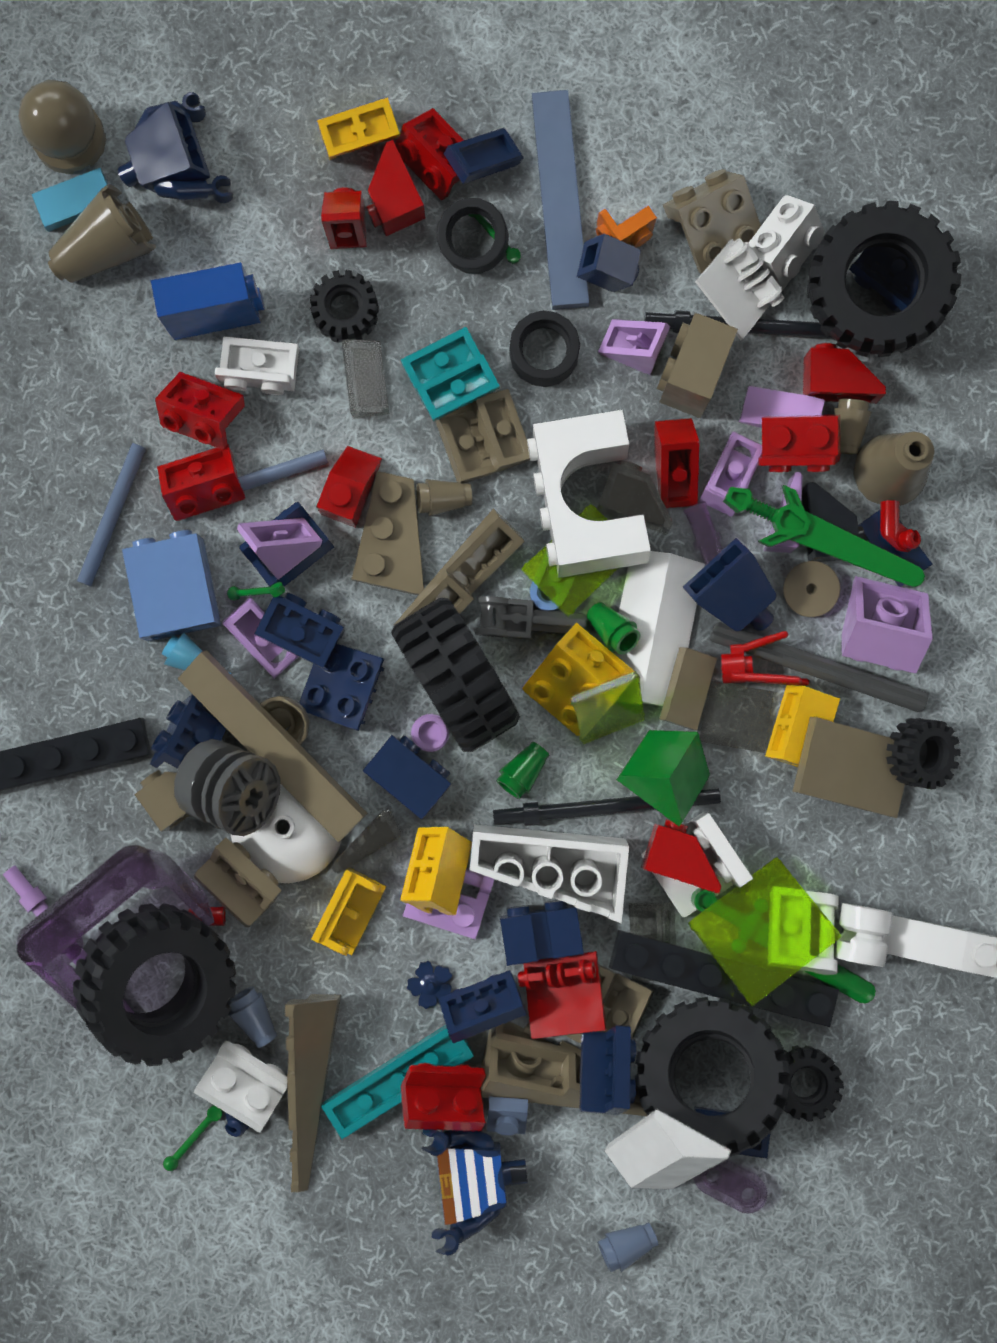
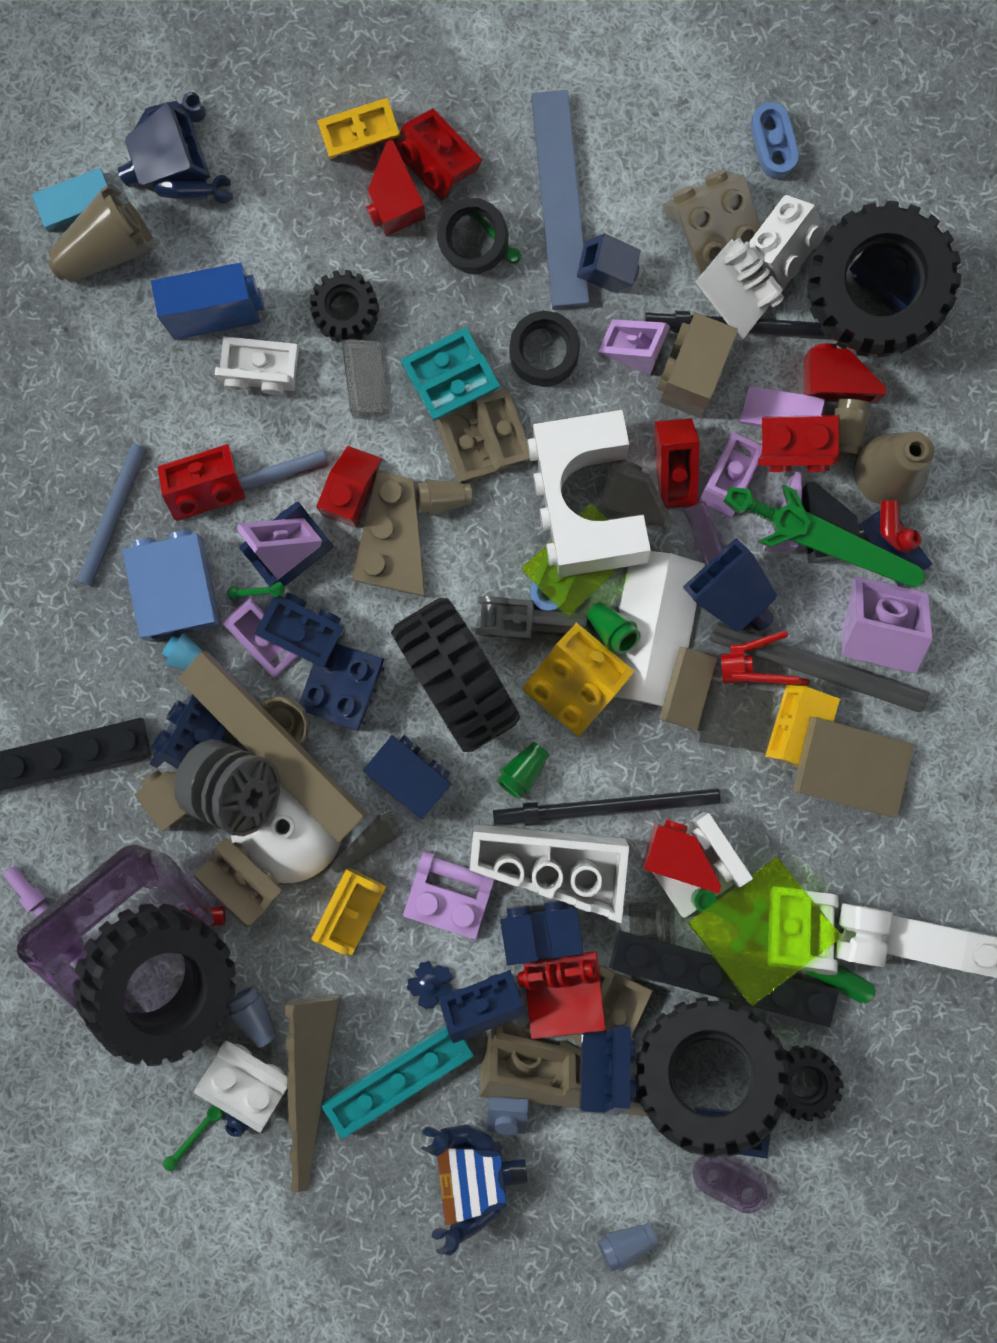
(61, 126): dark tan tile -> none
(198, 409): red bracket -> none
(344, 218): red slope -> none
(430, 733): lavender tile -> none
(436, 870): yellow hinge -> none
(443, 1097): red bracket -> none
(471, 564): dark tan slope -> none
(483, 155): dark blue tile -> none
(608, 707): clear neon green piece -> none
(634, 230): orange bracket -> none
(663, 1153): white slope -> none
(667, 772): green slope -> none
(774, 142): none -> medium blue plate
(811, 589): dark tan piece -> none
(939, 753): black tyre -> none

